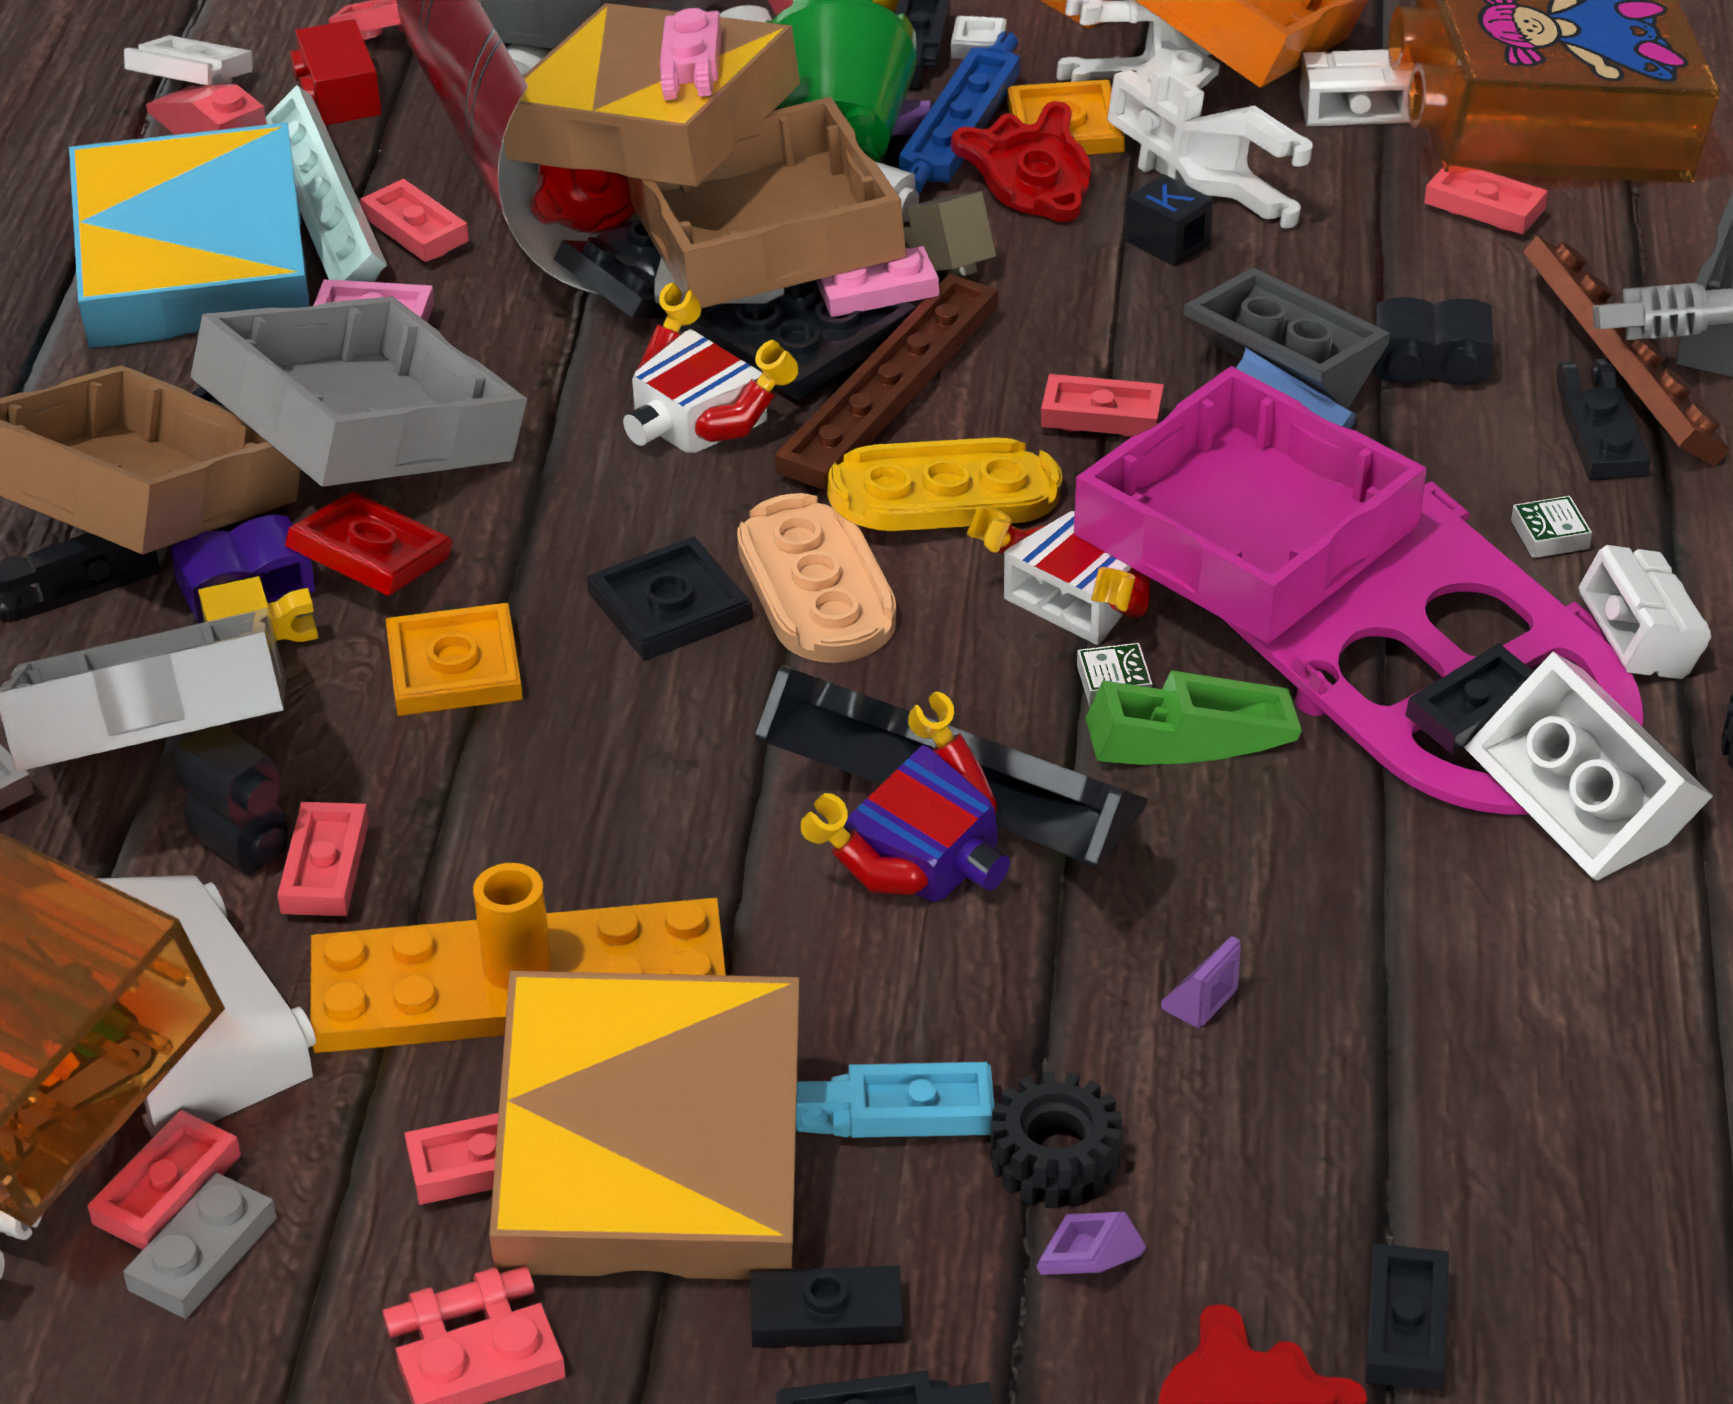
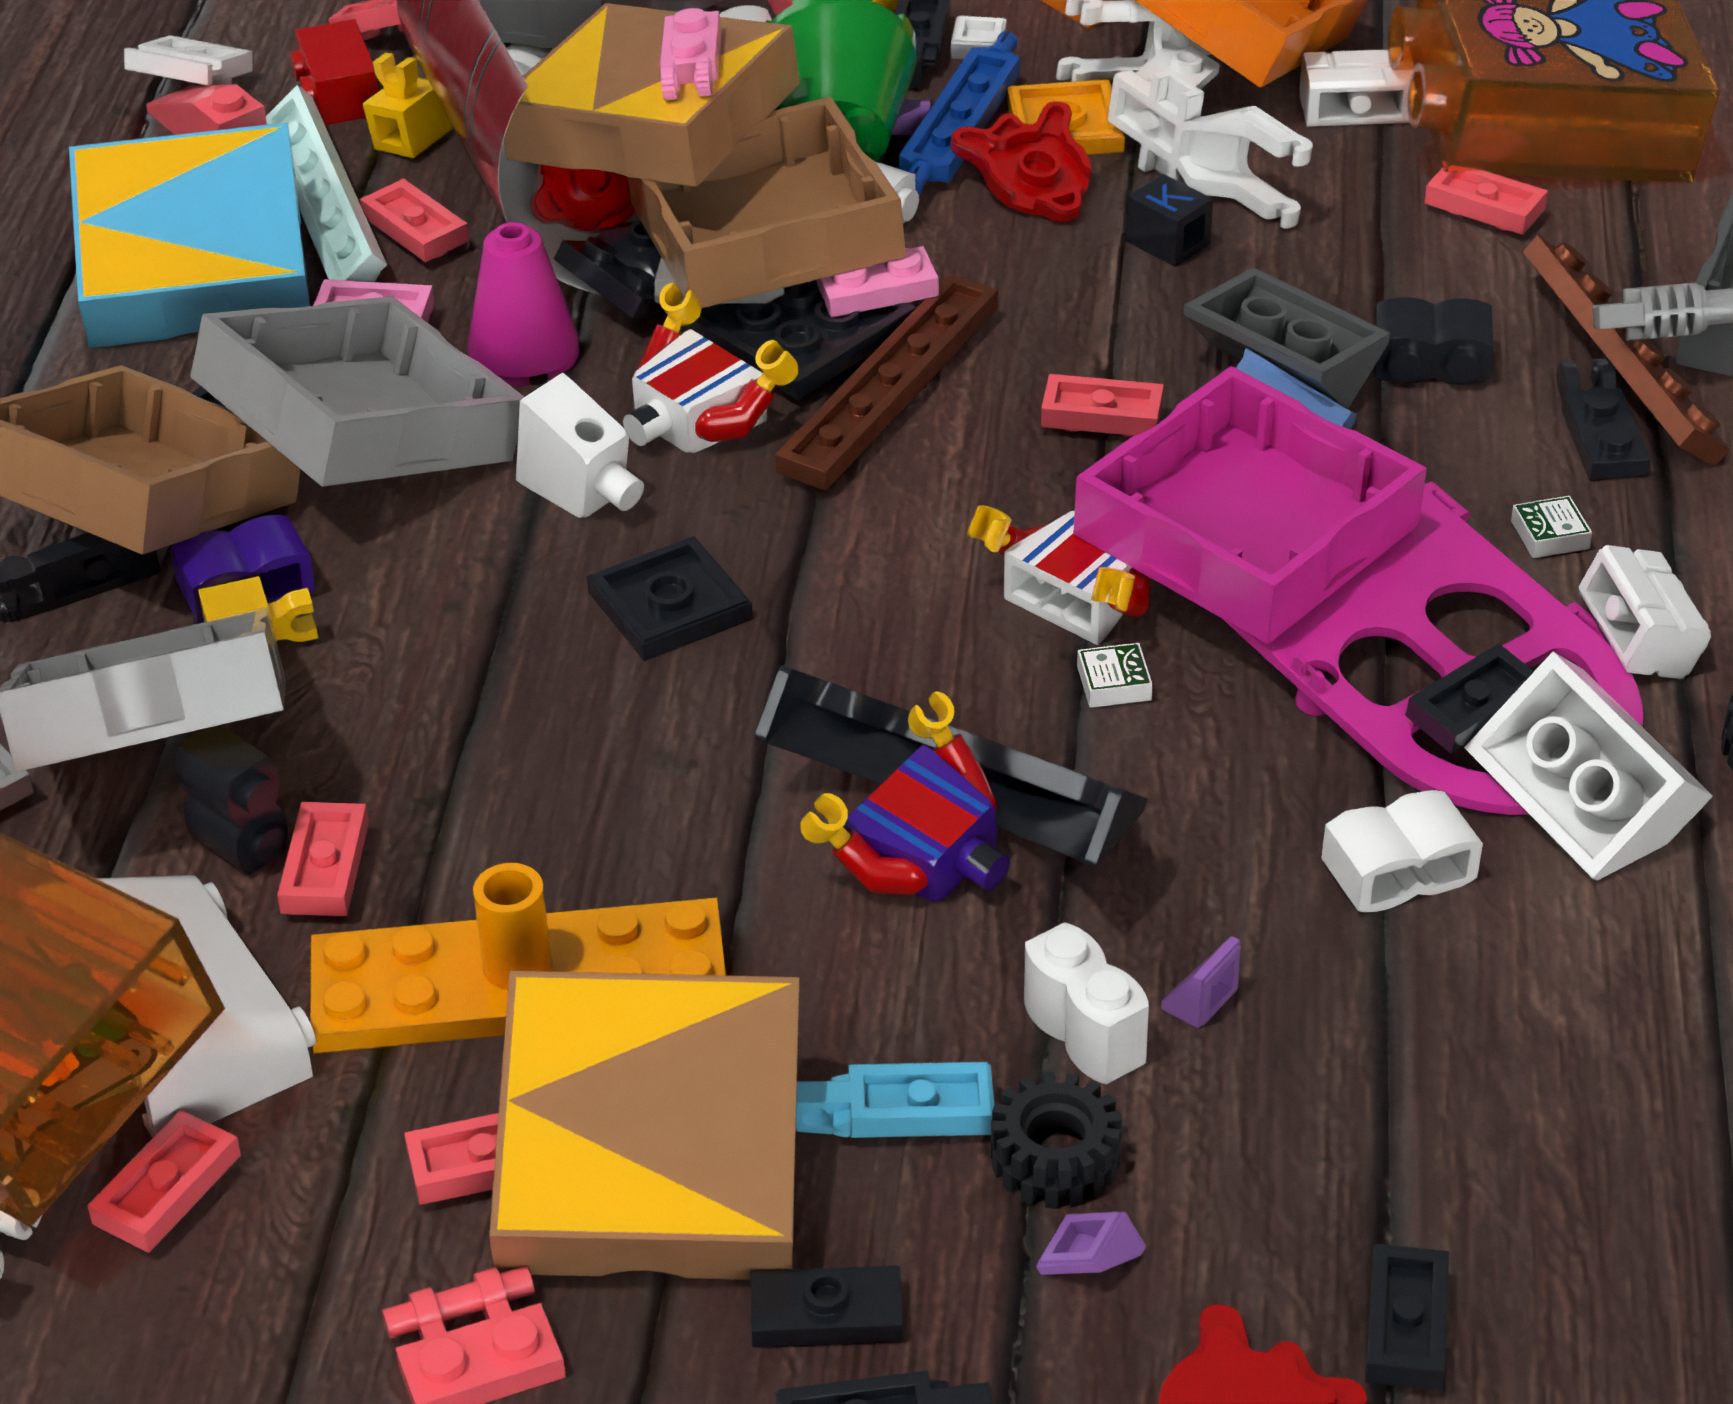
(200, 1245): light grey plate -> none
(369, 543): red tile -> none
(406, 112): none -> yellow brick
(453, 659): light orange tile -> none
(519, 310): none -> dark pink cone
(573, 450): none -> white torso
(816, 579): light nougat tile -> none
(942, 483): yellow tile -> none
(952, 232): dark tan brick -> none
(1086, 1003): none -> white brick
(1189, 720): bright green slope -> none
(1401, 850): none -> white brick

